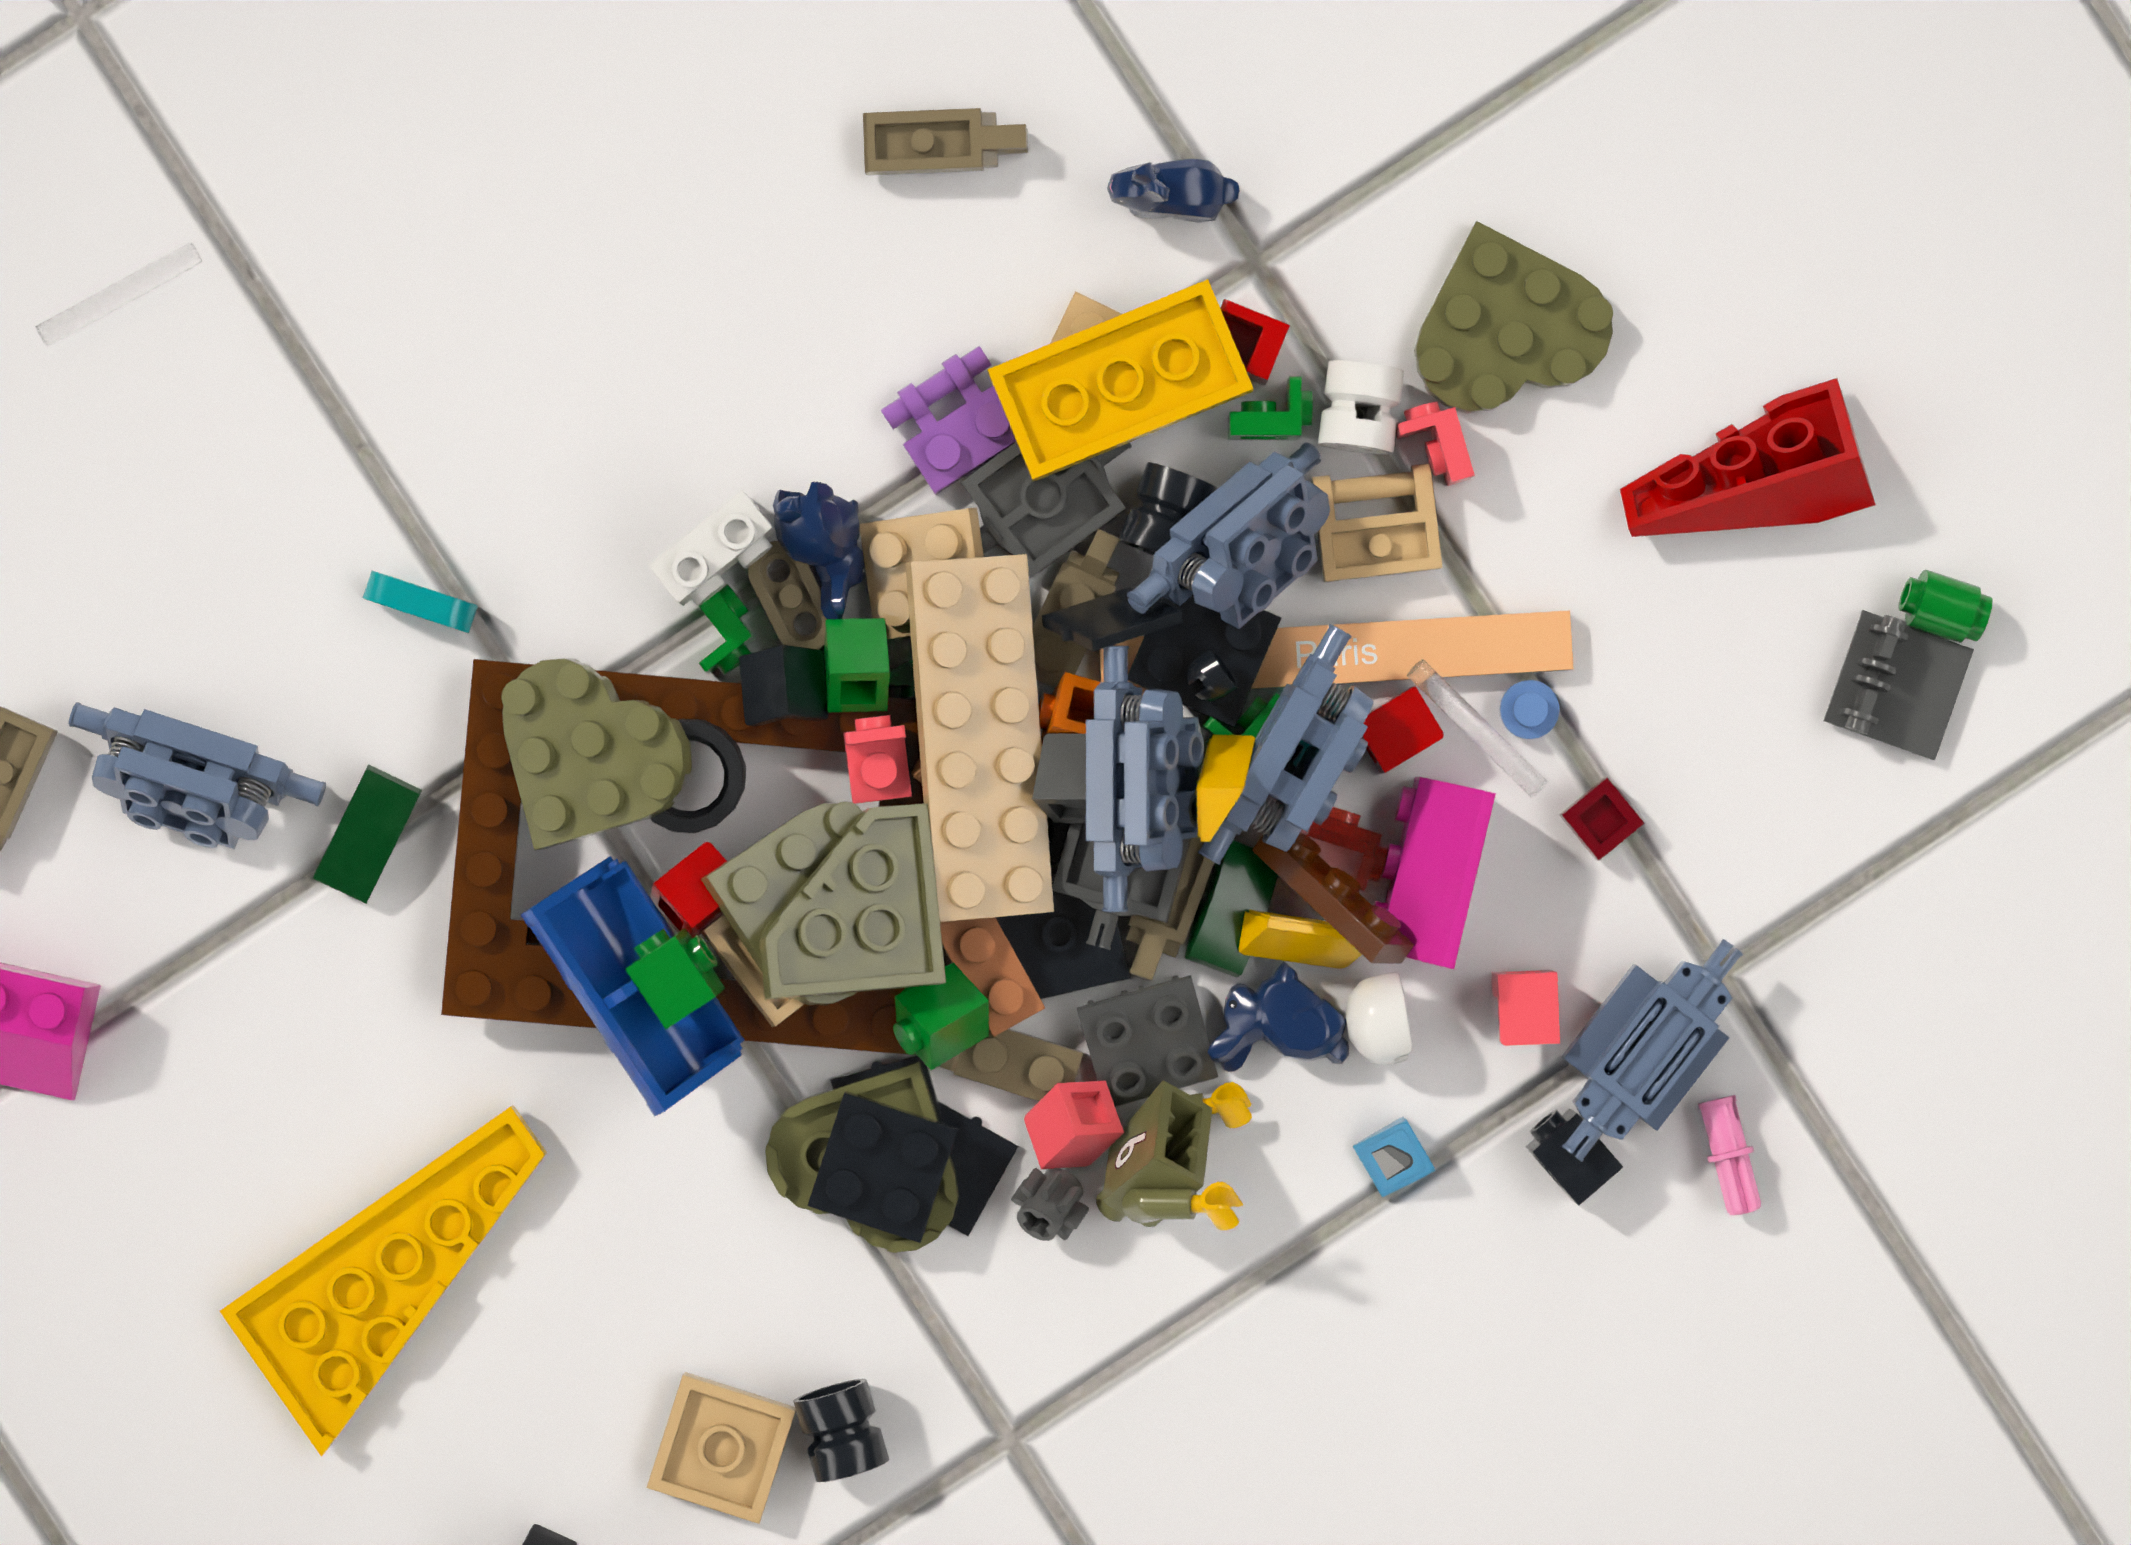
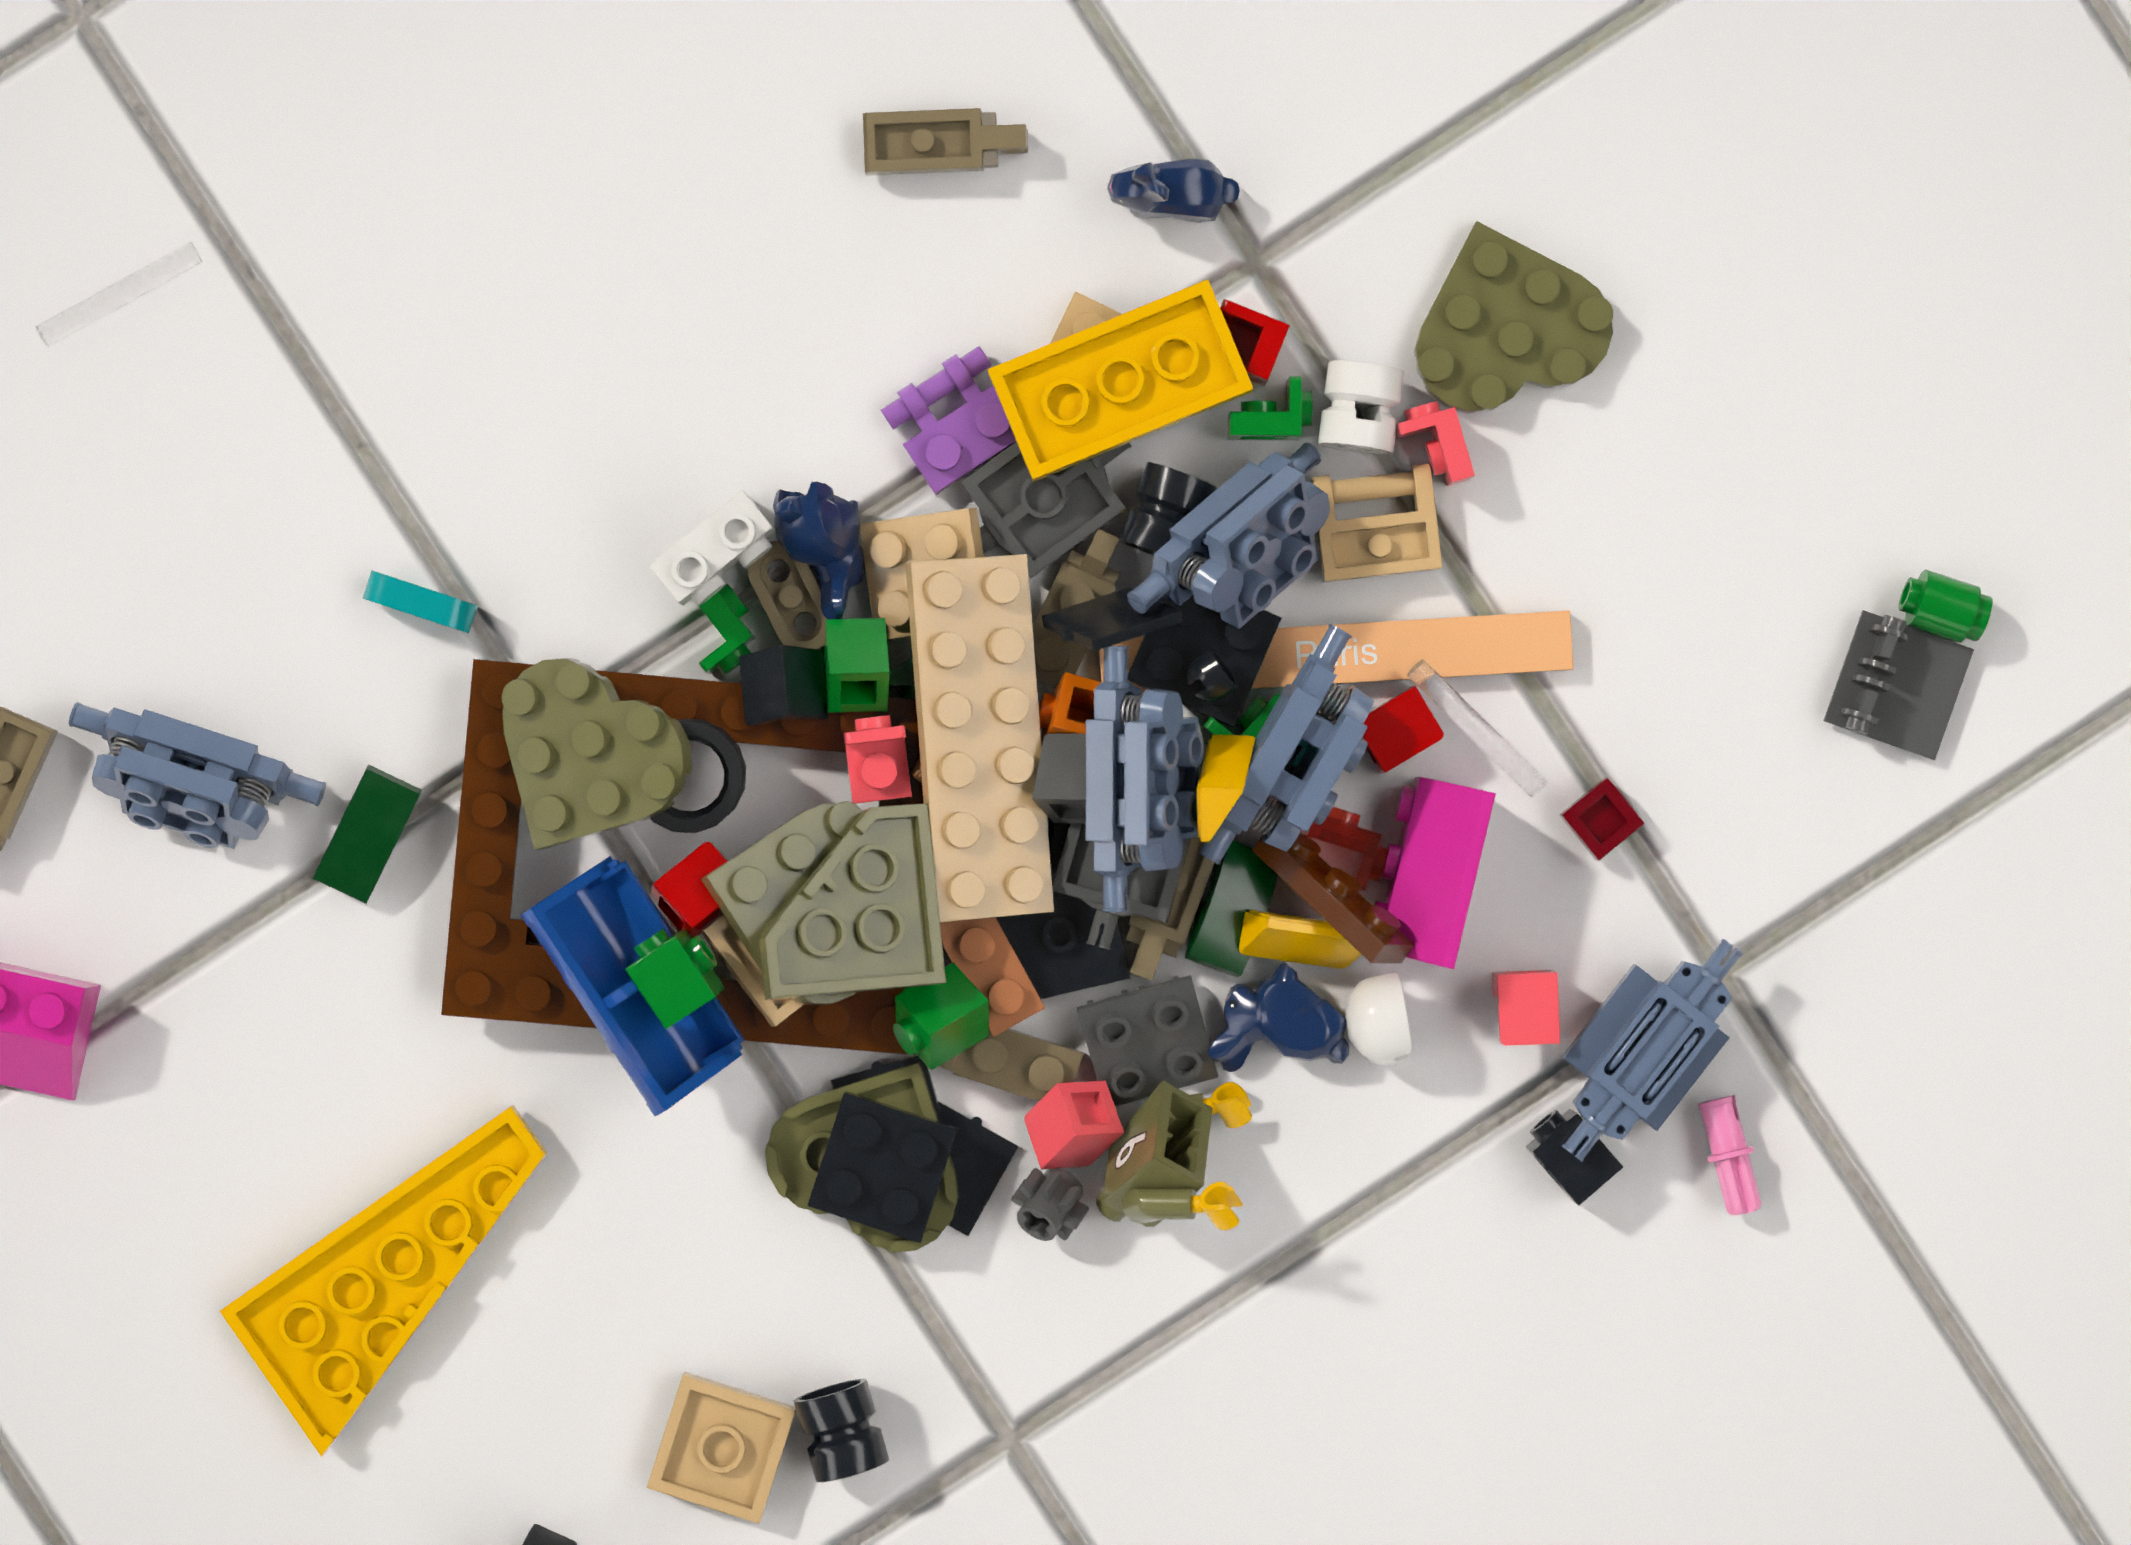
(1394, 1157): dark azure slope -> none
(1529, 709): medium blue plate -> none
(1777, 471): red wedge -> none

